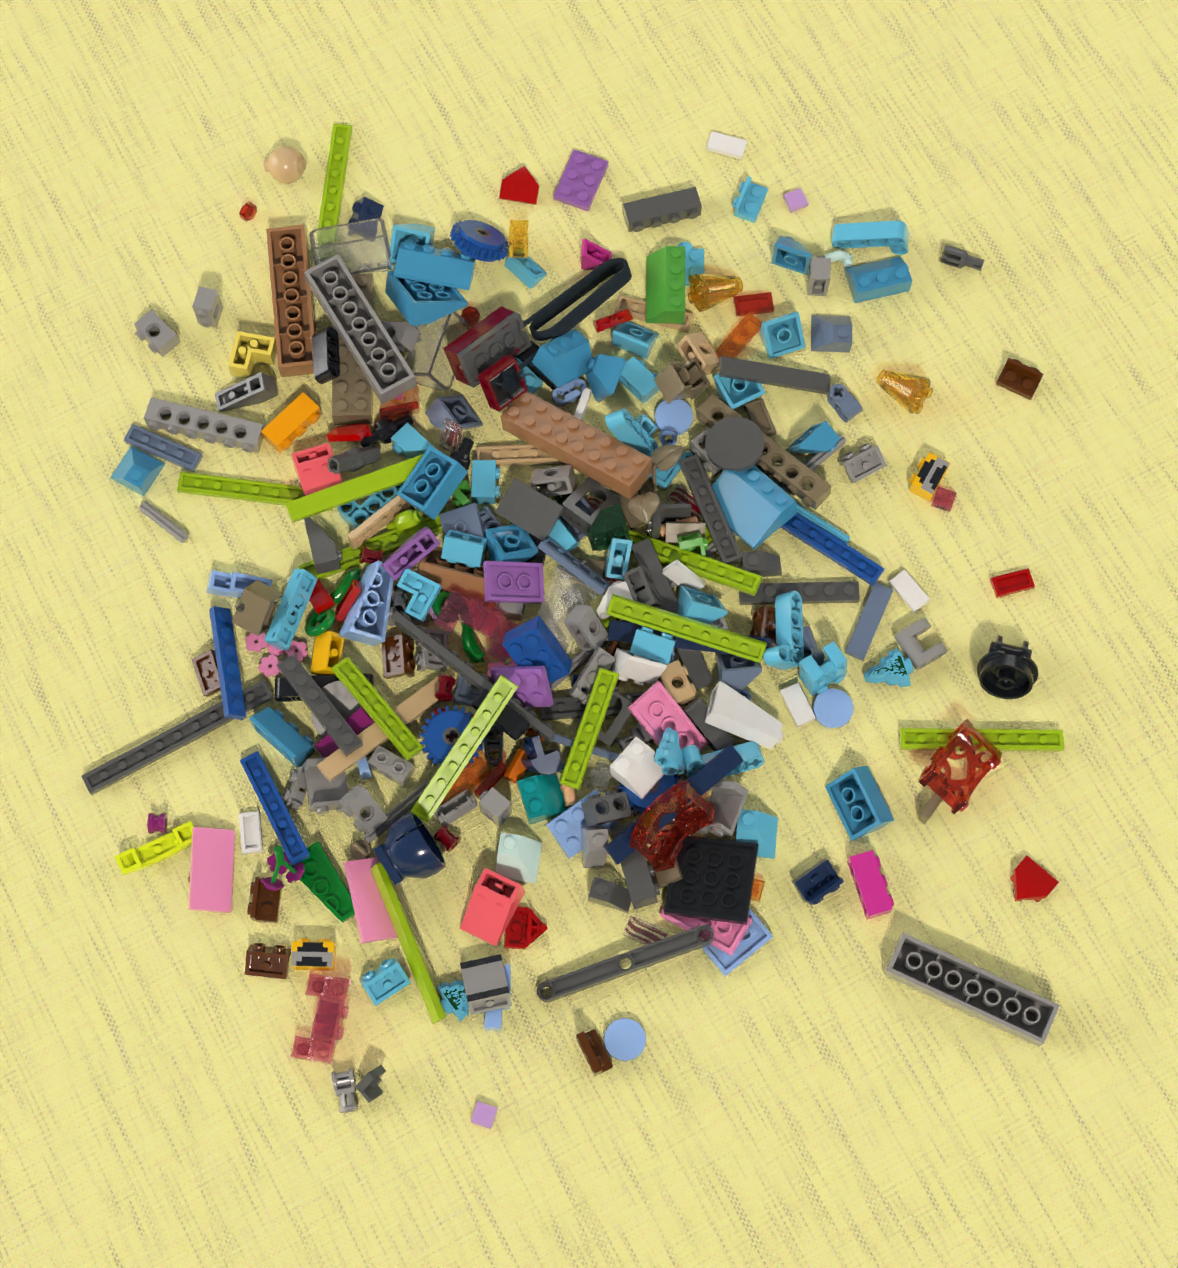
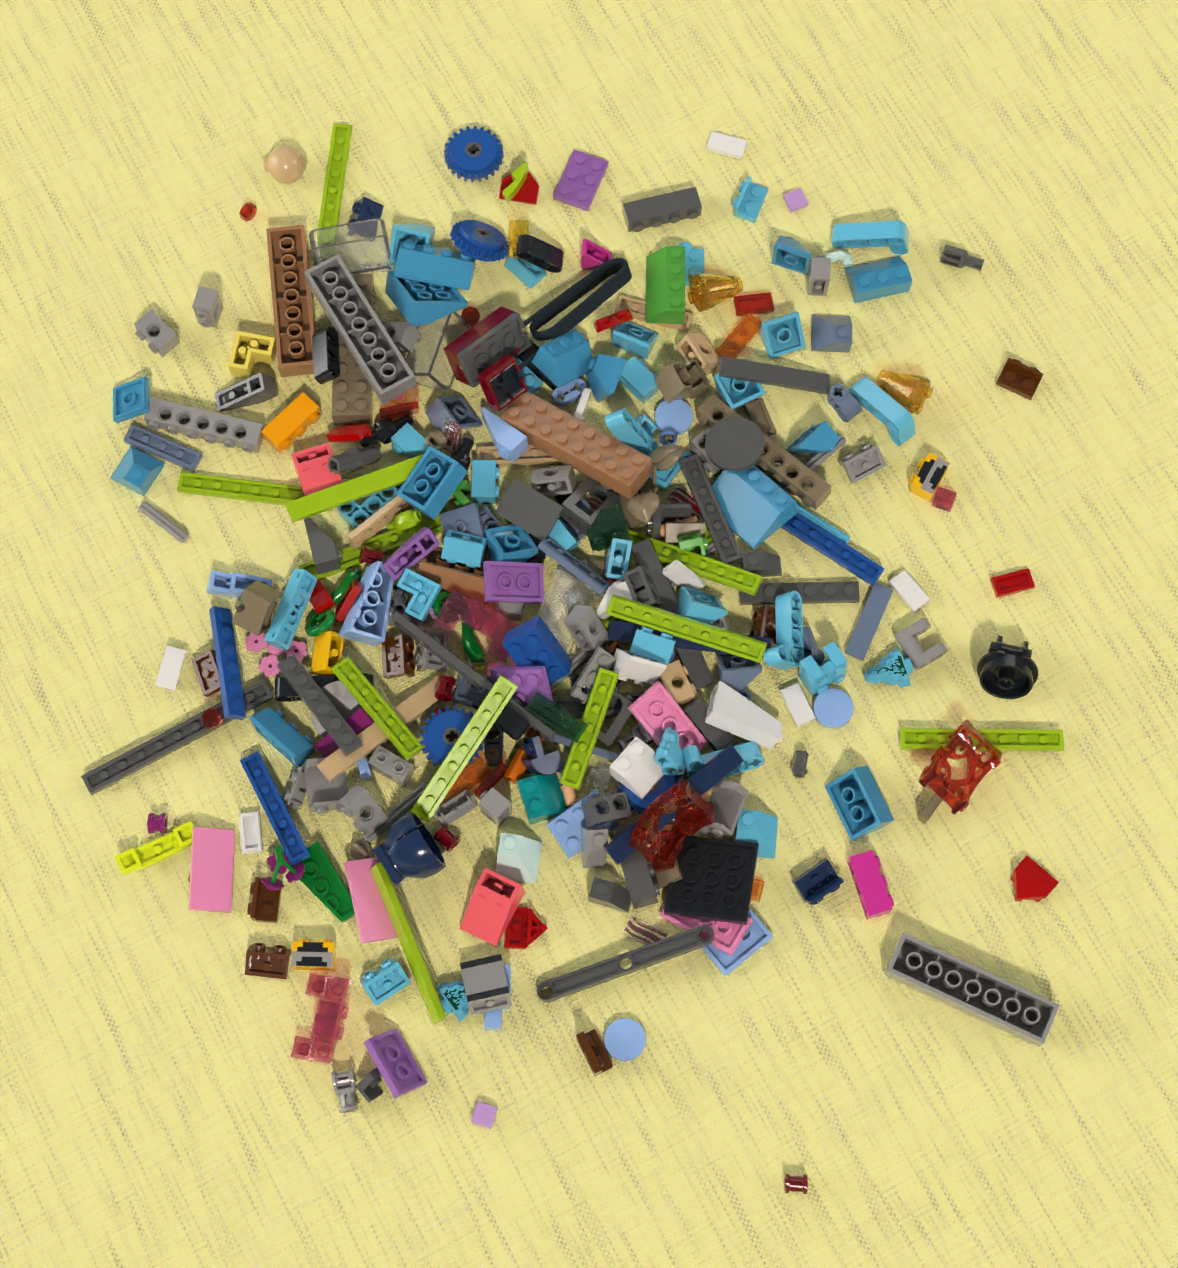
(131, 399): none -> dark azure tile
(171, 667): none -> white slope
(211, 719): none -> clear red tile
(395, 1062): none -> medium lavender plate
(436, 440): none -> dark tan tile
(473, 154): none -> blue gear
(507, 439): none -> light blue slope
(518, 177): none -> lime slope
(540, 253): none -> black beam
(556, 717): none -> clear green plate
(796, 1183): none -> dark red bush
(799, 769): none -> dark grey pin
(885, 409): none -> medium azure beam

